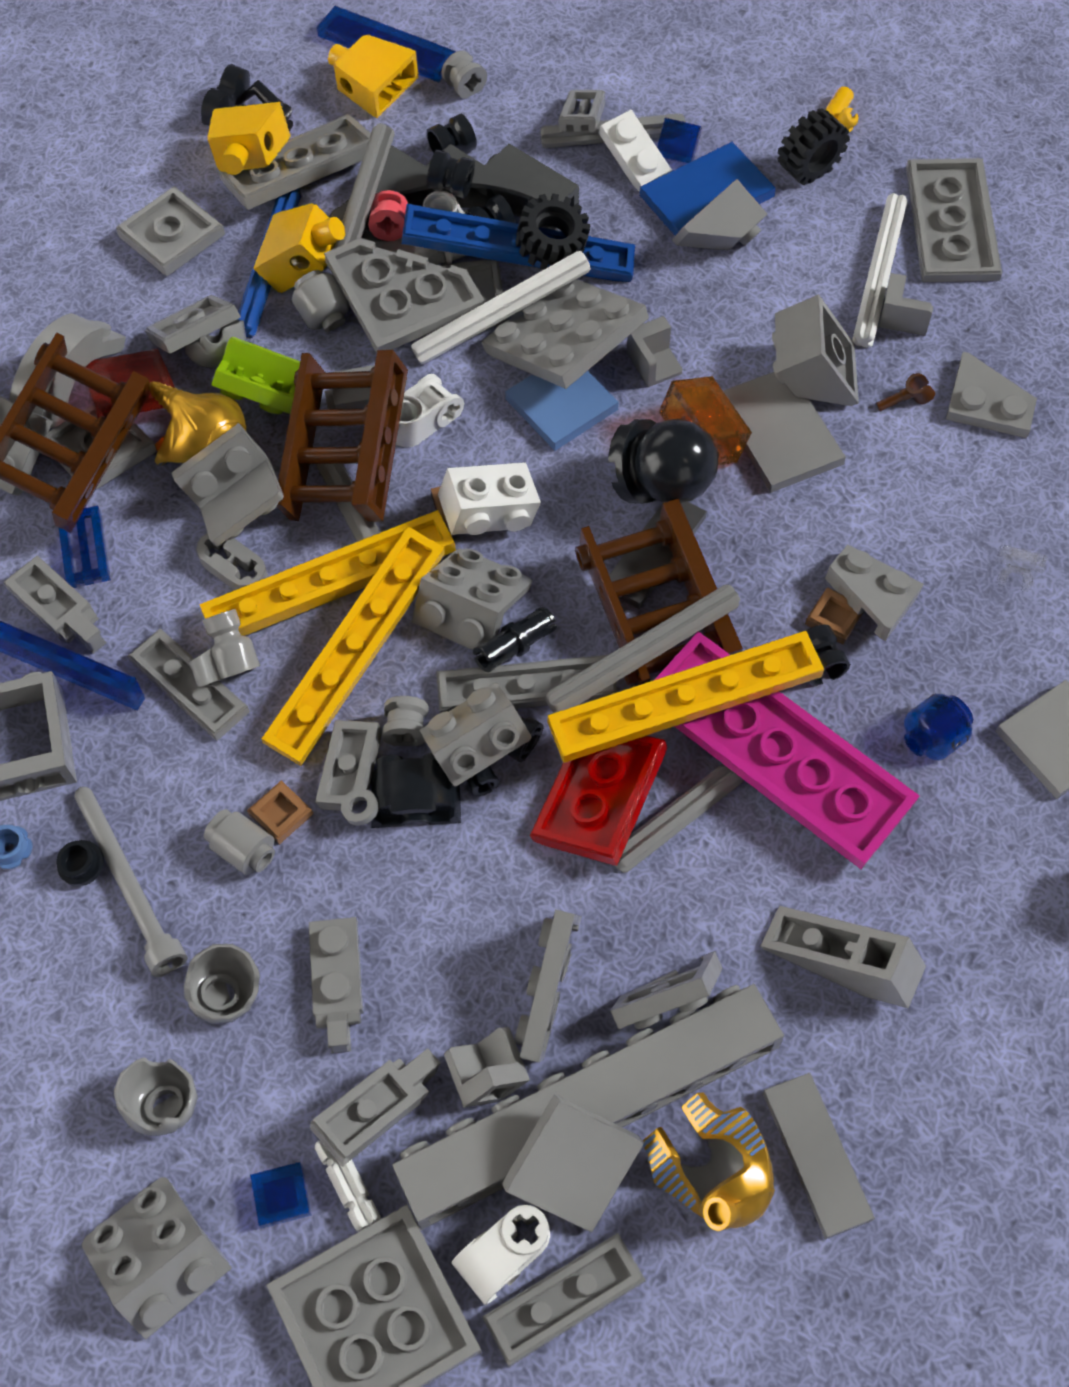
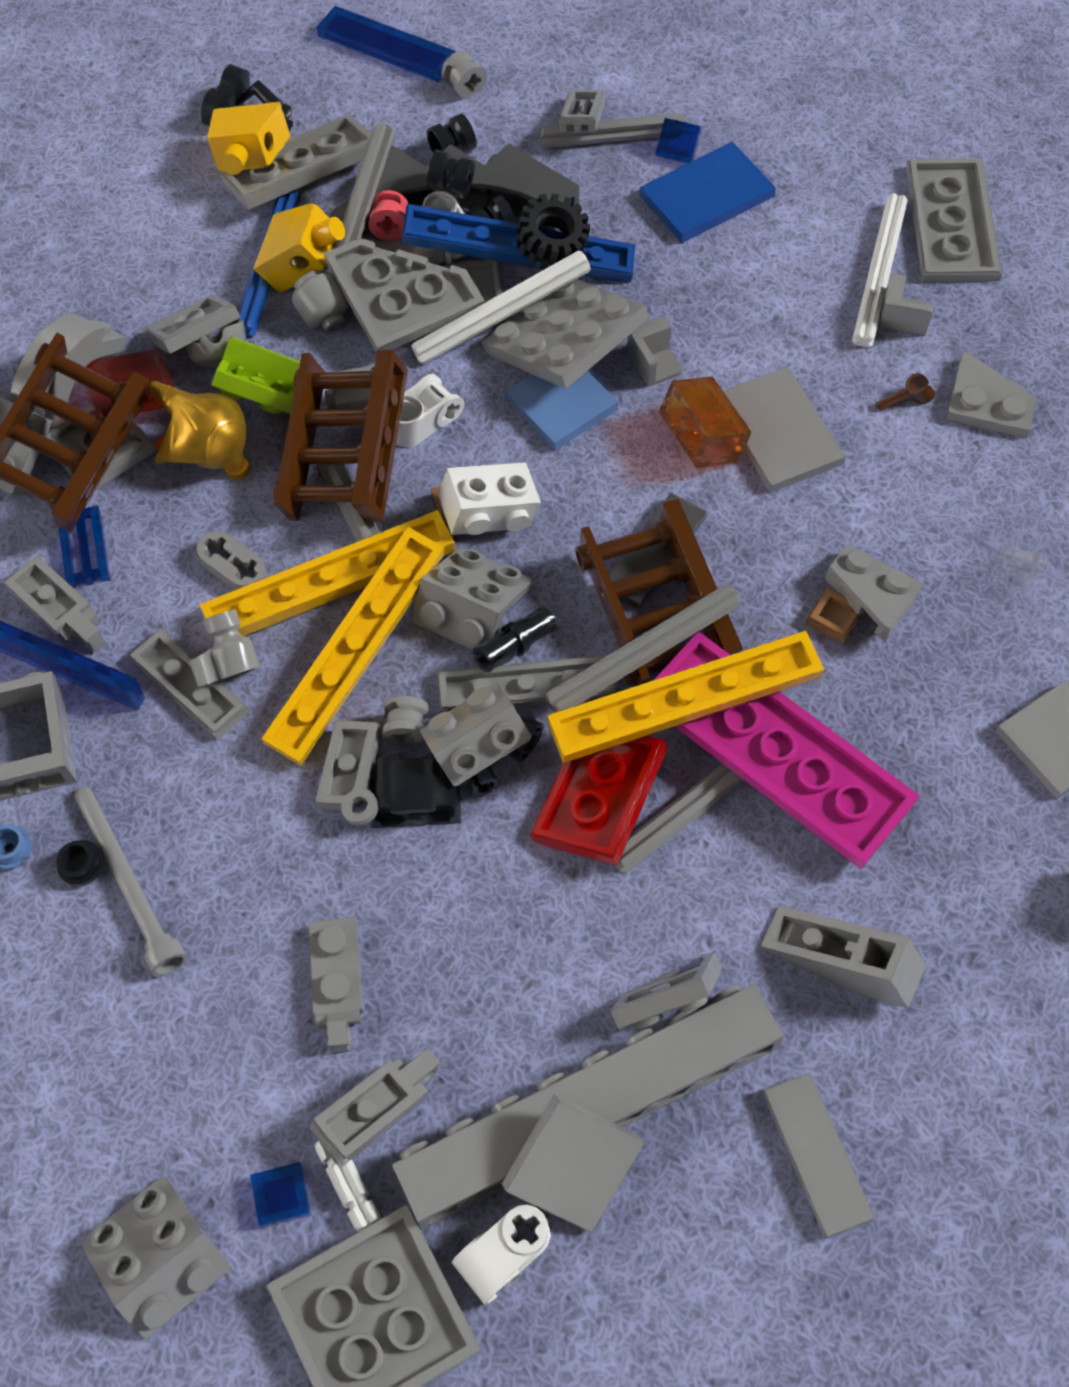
(141, 1087): light grey hair -> none
(170, 231): light grey plate -> none
(207, 979): light grey hair -> none
(230, 484): light grey bracket -> none
(240, 841): light grey brick -> none
(280, 812): medium nougat tile -> none
(373, 72): yellow torso -> none
(487, 1069): light grey panel -> none
(535, 1030): light grey wing -> none
(563, 1299): light grey tile -> none
(633, 149): white plate -> none
(662, 460): black tile -> none
(724, 221): light grey slope -> none
(735, 1182): pearl gold piece -> none
(813, 146): black tyre -> none
(815, 354): light grey slope -> none
(832, 659): black wheel -> none
(839, 108): yellow arm -> none
(938, 726): clear blue head -> none

